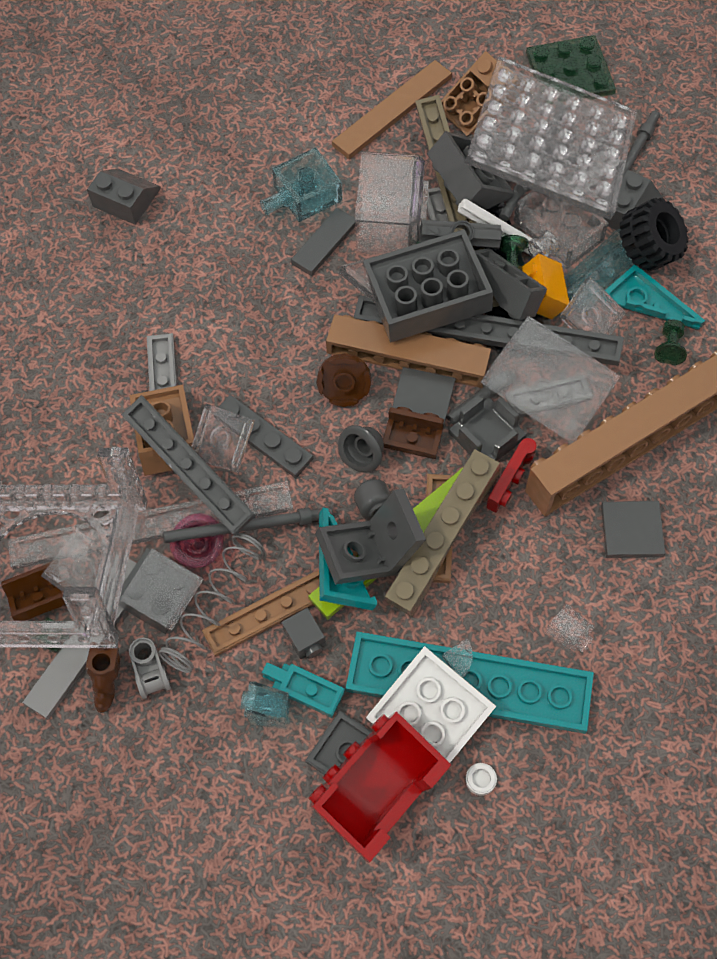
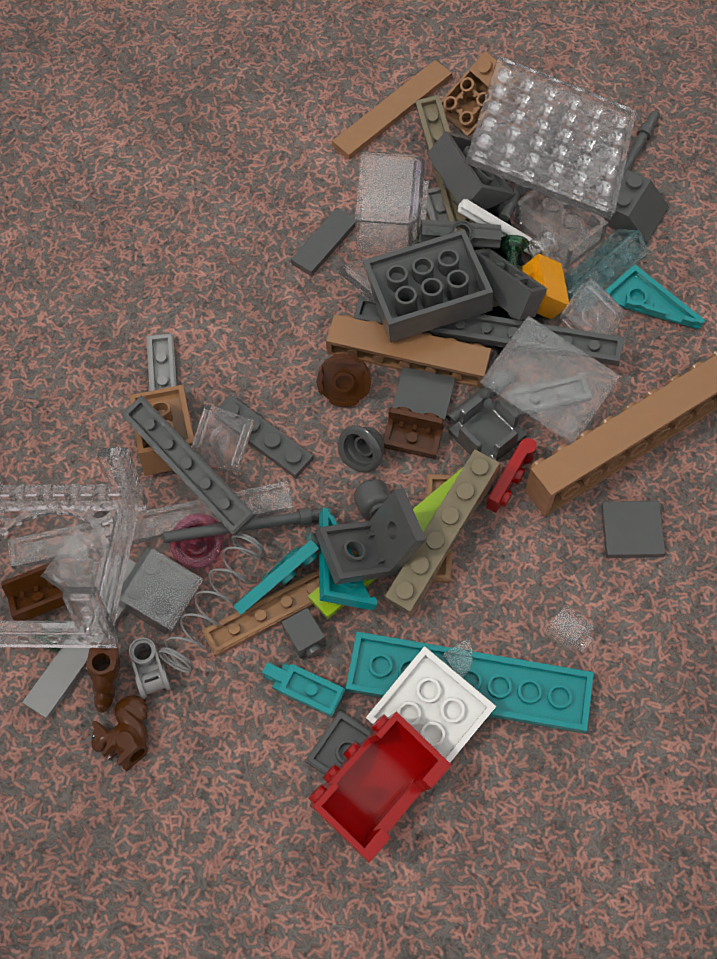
(122, 194): dark grey slope -> none
(128, 737): none -> reddish brown animal
(265, 706): clear light blue slope -> none
(281, 572): none -> teal wing
(304, 186): clear light blue brick -> none
(481, 779): white tile -> none
(574, 62): clear green plate -> none
(654, 234): black tyre -> none
(671, 351): clear green piece -> none

